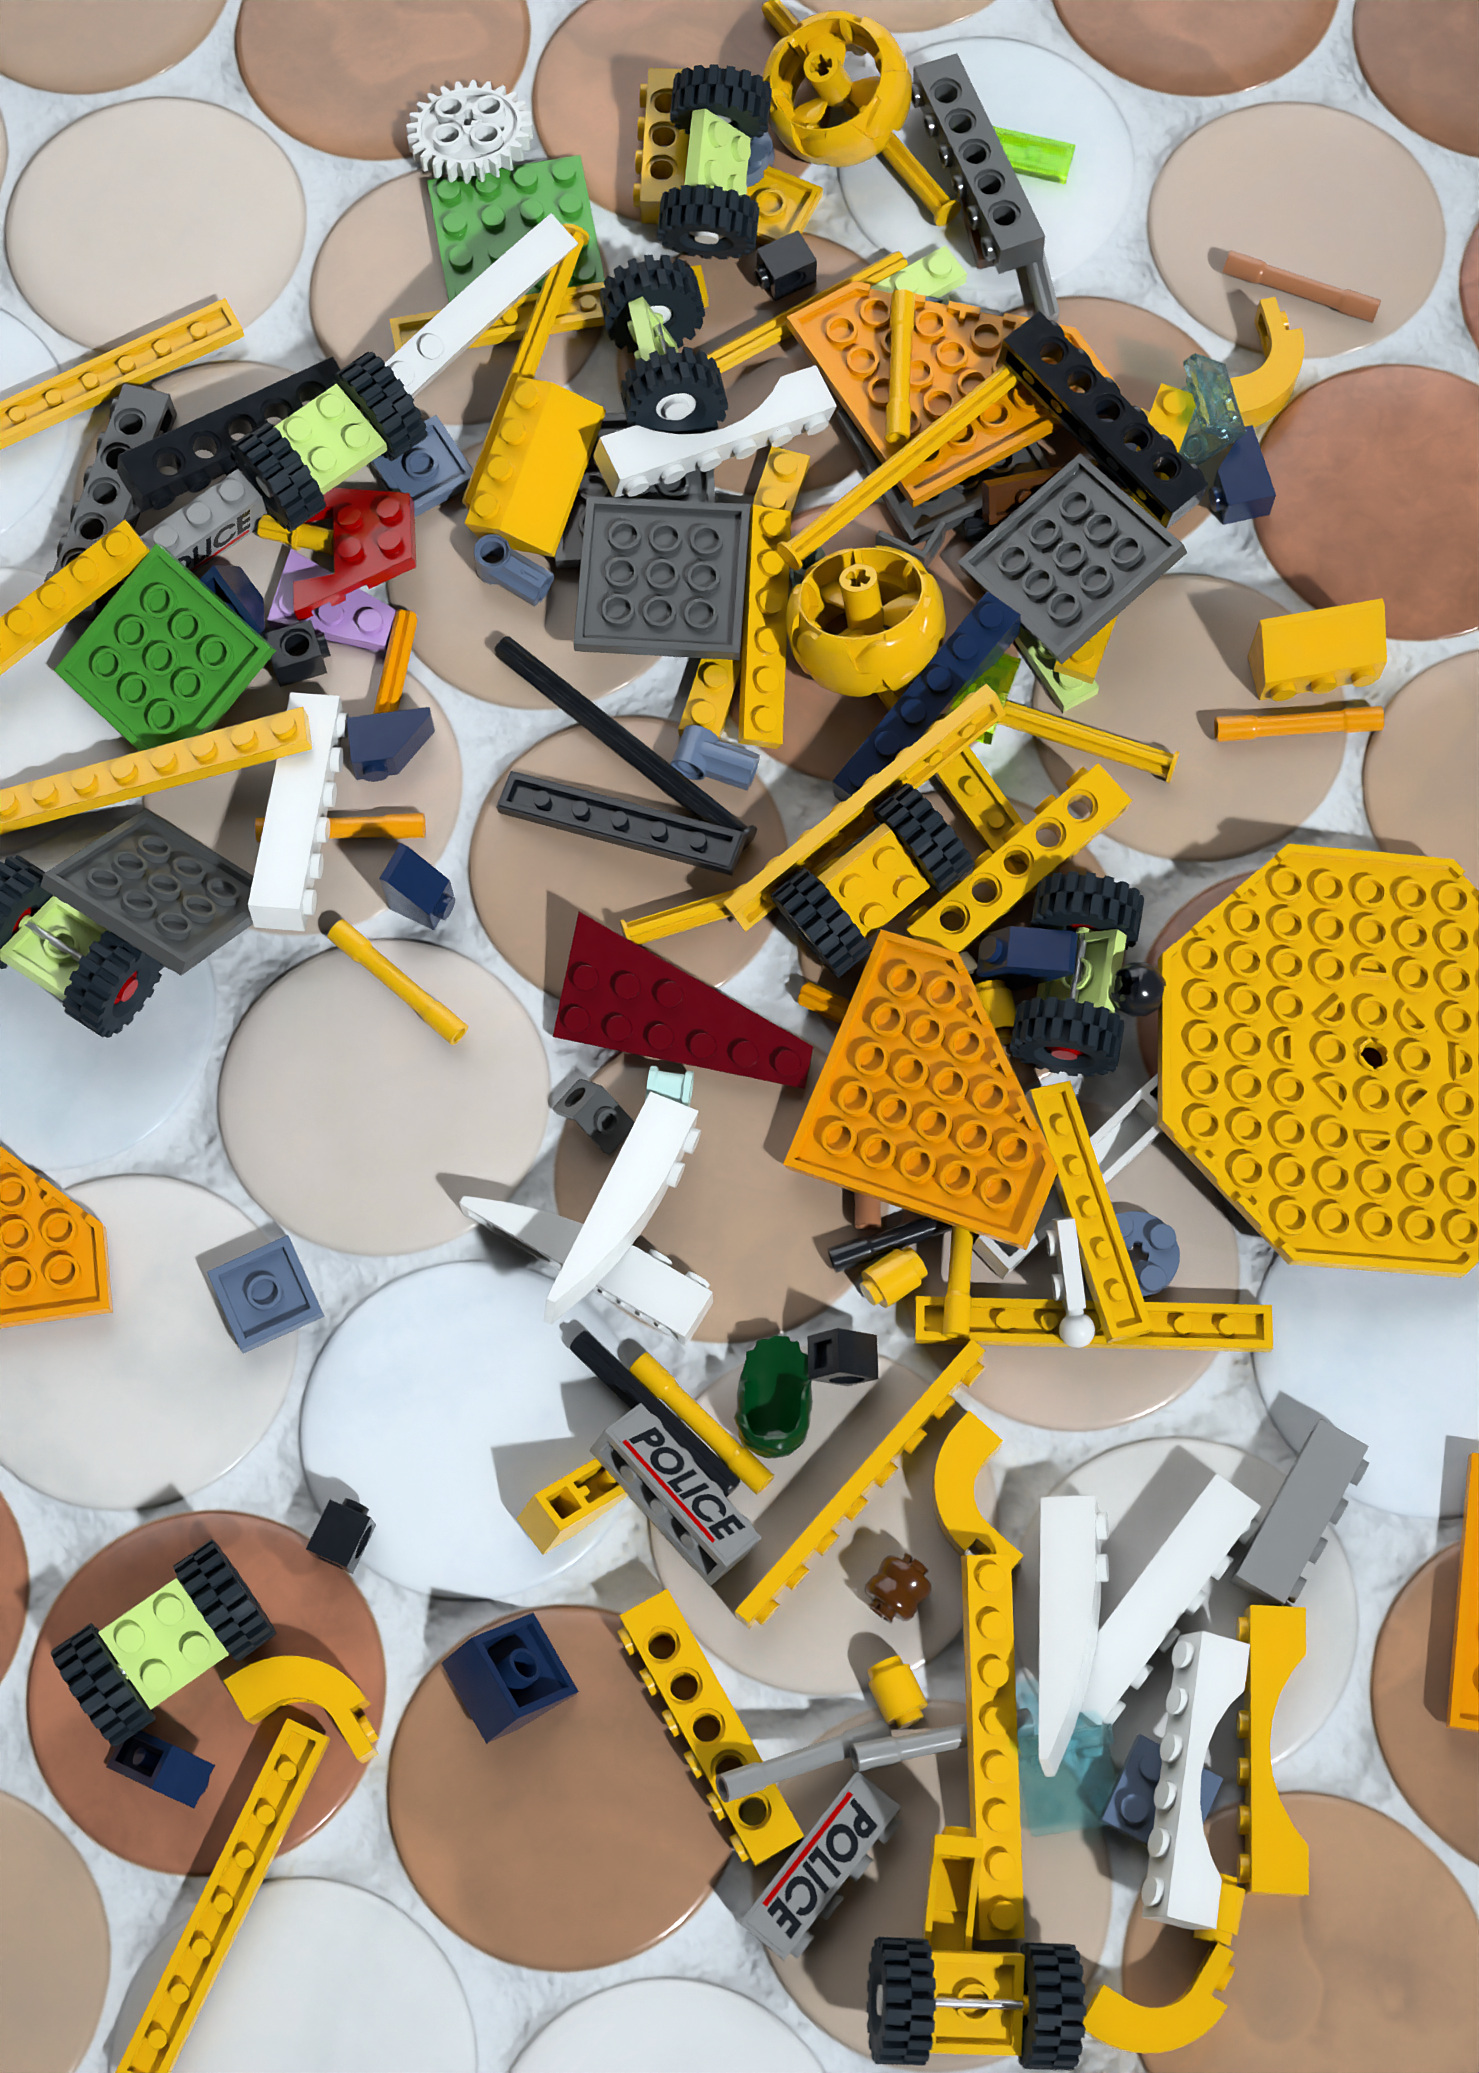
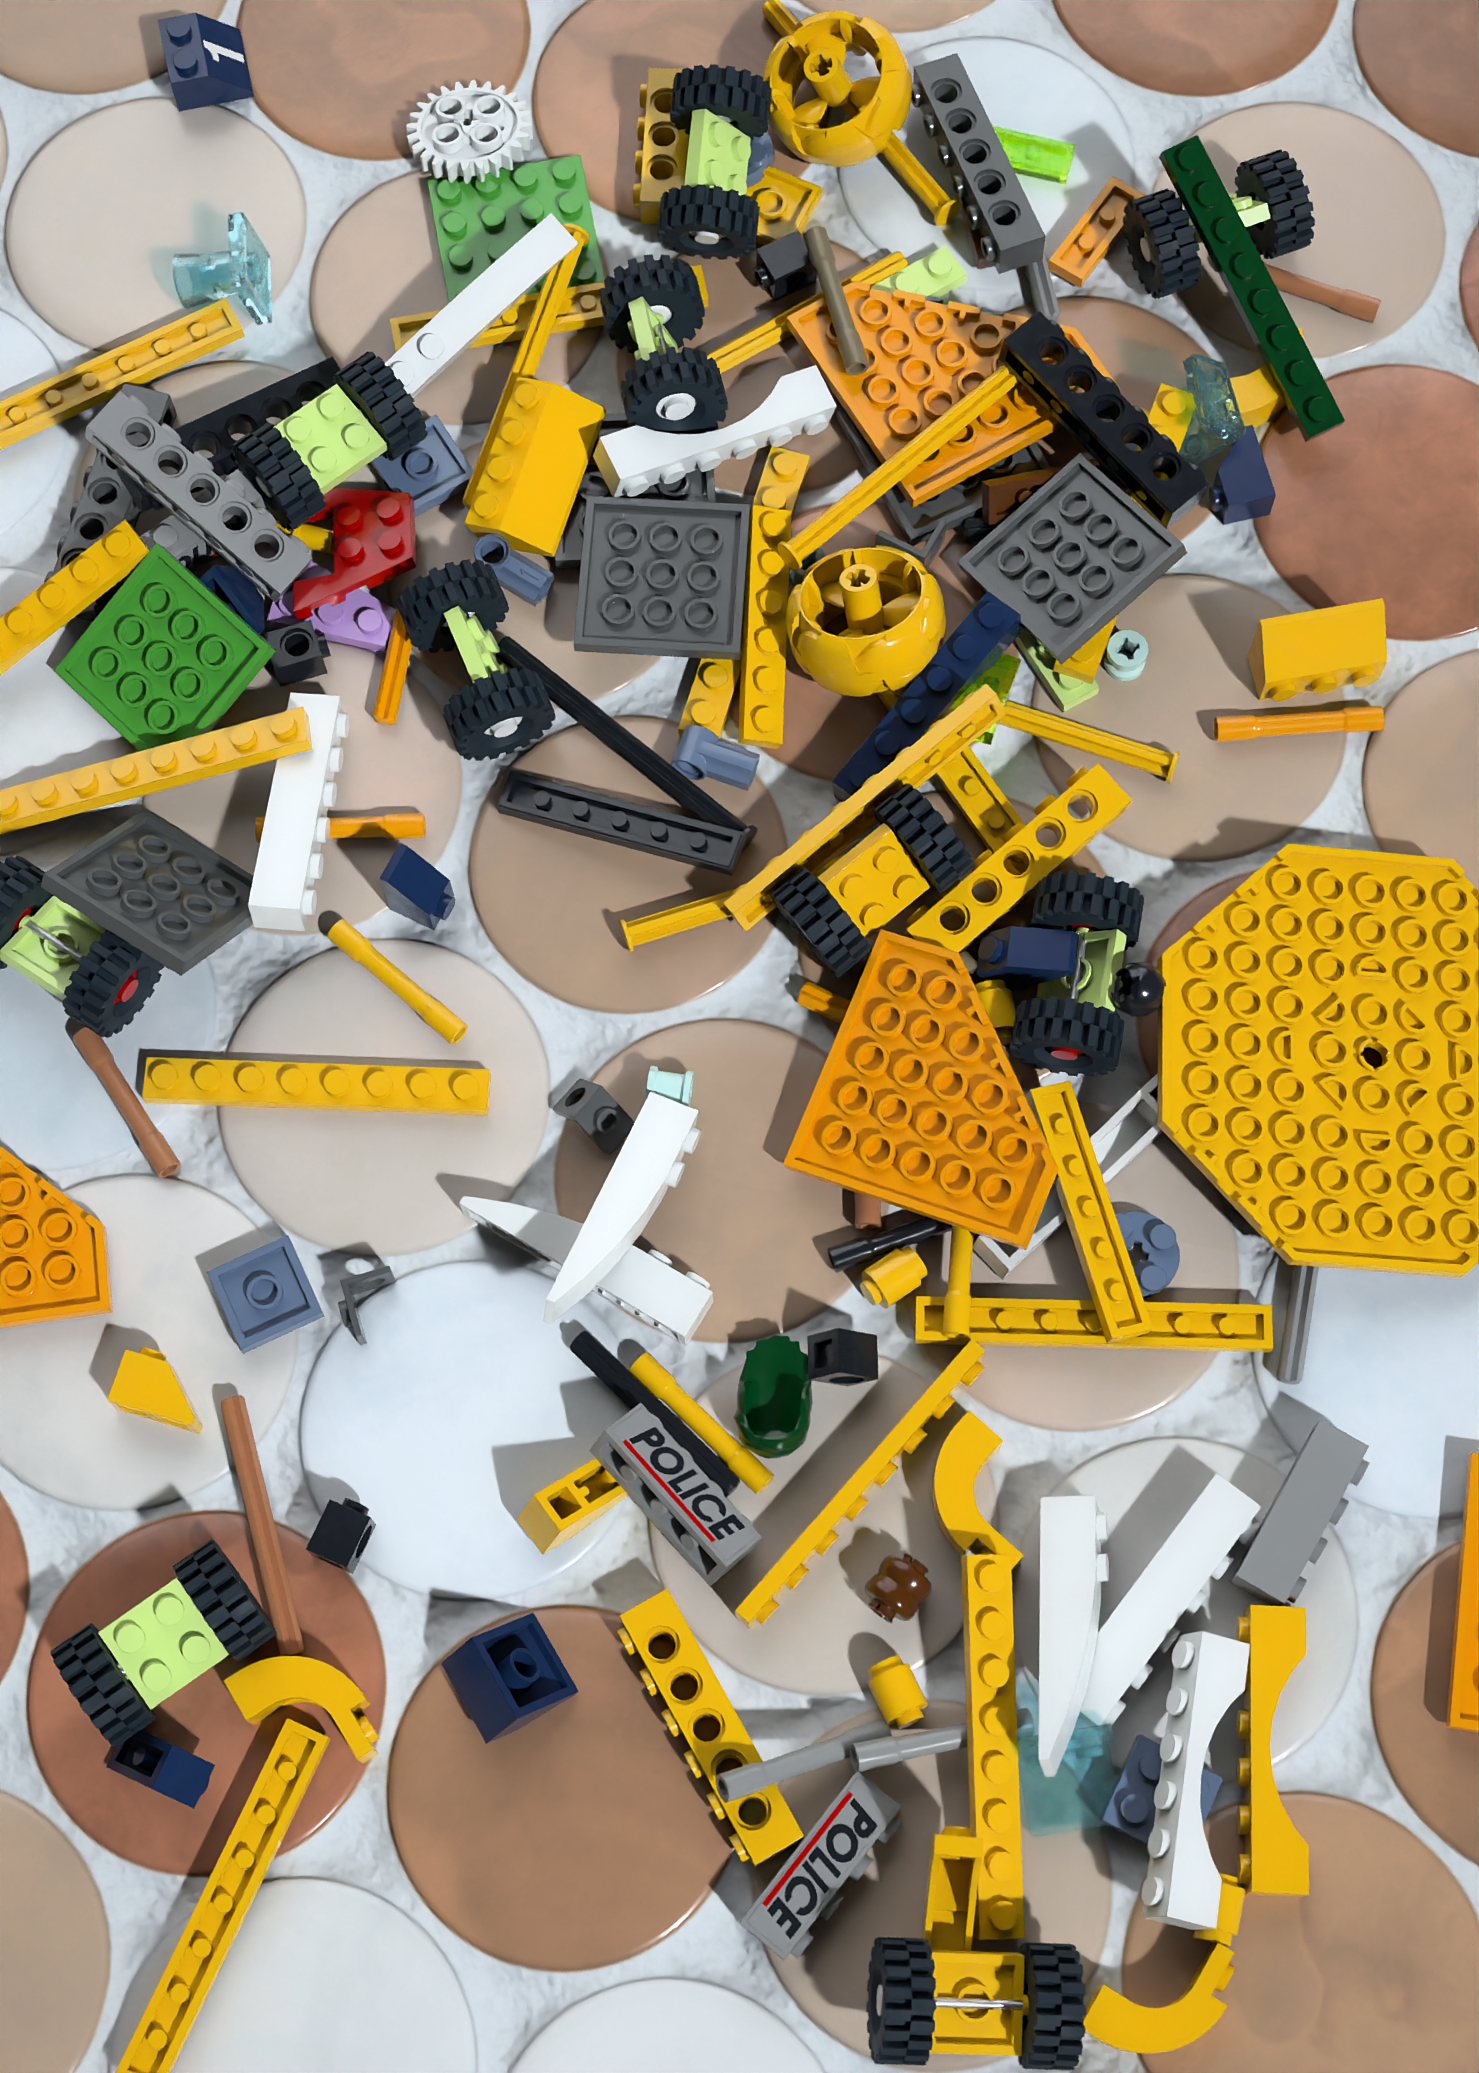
(129, 415): none -> light grey brick
(150, 1139): none -> nougat piece
(152, 1390): none -> yellow slope
(204, 61): none -> dark blue slope
(220, 274): none -> clear light blue plant
(262, 1526): none -> nougat axle
(317, 1086): none -> yellow plate
(356, 1285): none -> dark grey bracket
(387, 741): dark blue slope -> none
(462, 610): none -> black plate
(647, 1007): dark red wing -> none
(848, 338): none -> dark tan piece
(898, 408): yellow piece -> none
(1067, 1286): white plate -> none
(1093, 233): none -> light orange plate
(1121, 664): none -> light aqua wheel
(1251, 288): none -> dark green plate
(1268, 200): none -> black plate
(1297, 1324): none -> light grey axle

